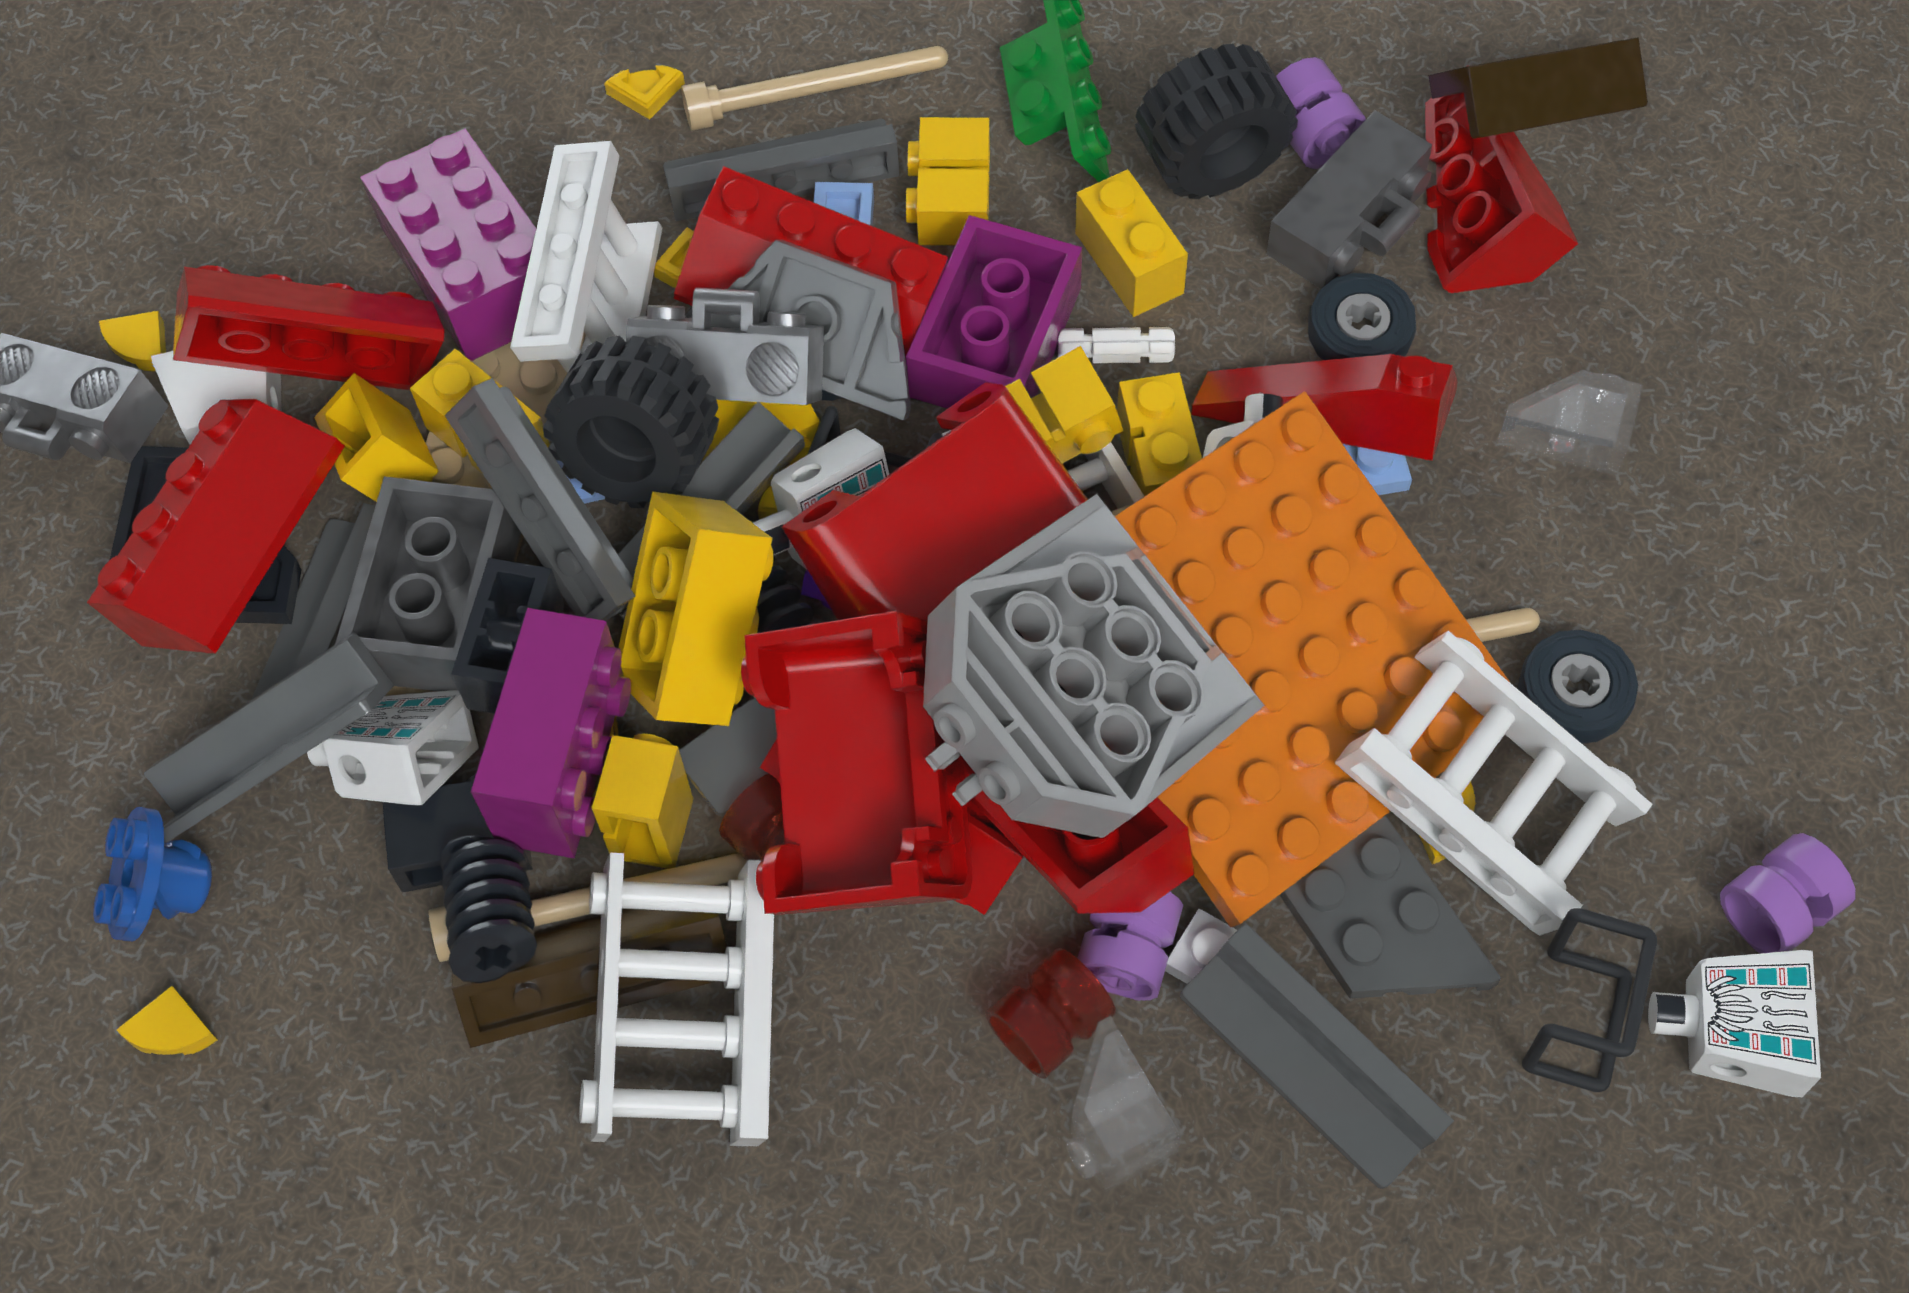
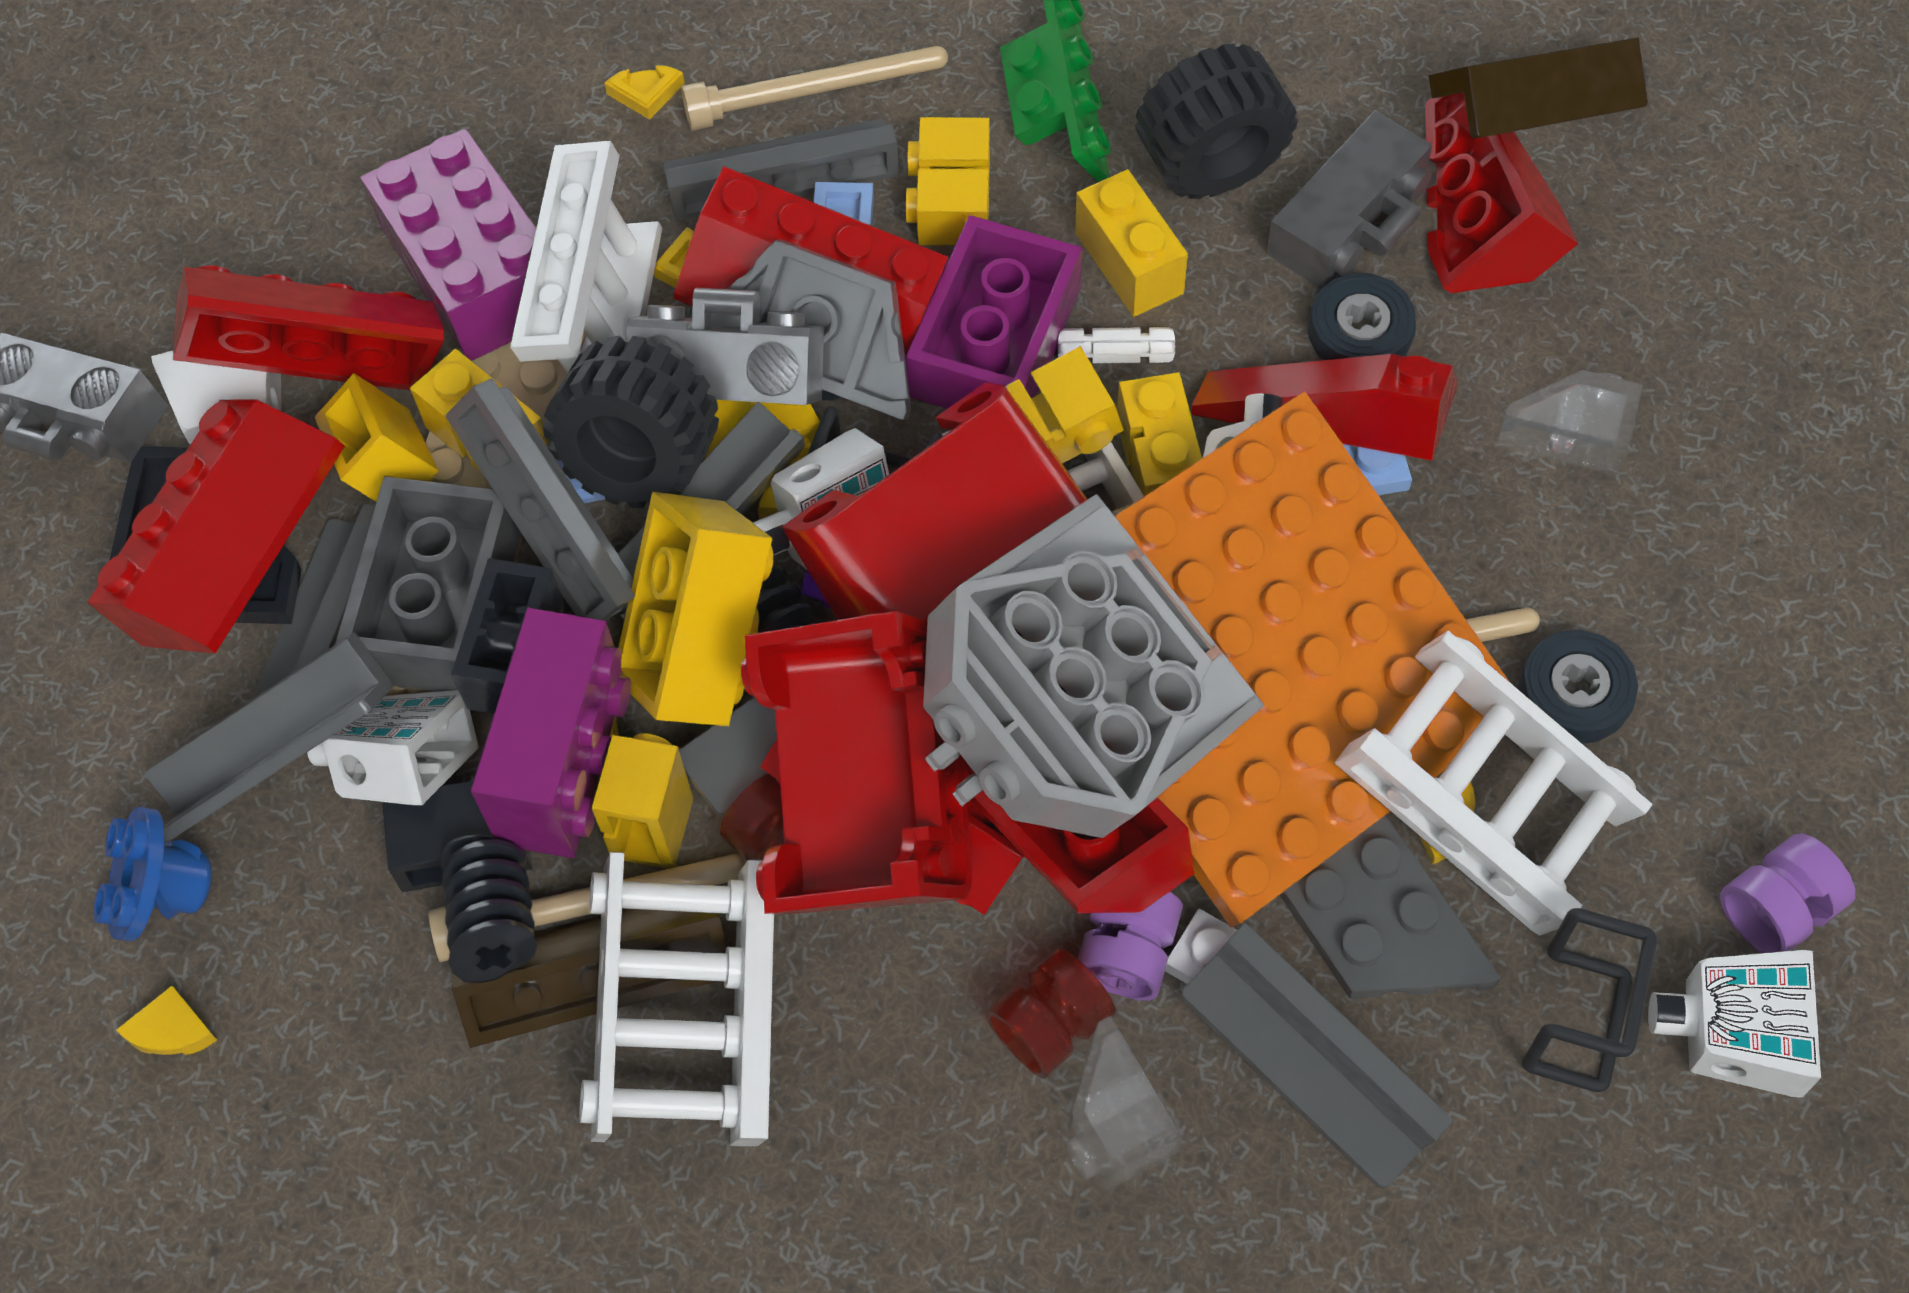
(136, 337): yellow tile -> none
(1323, 110): medium lavender wheel -> none

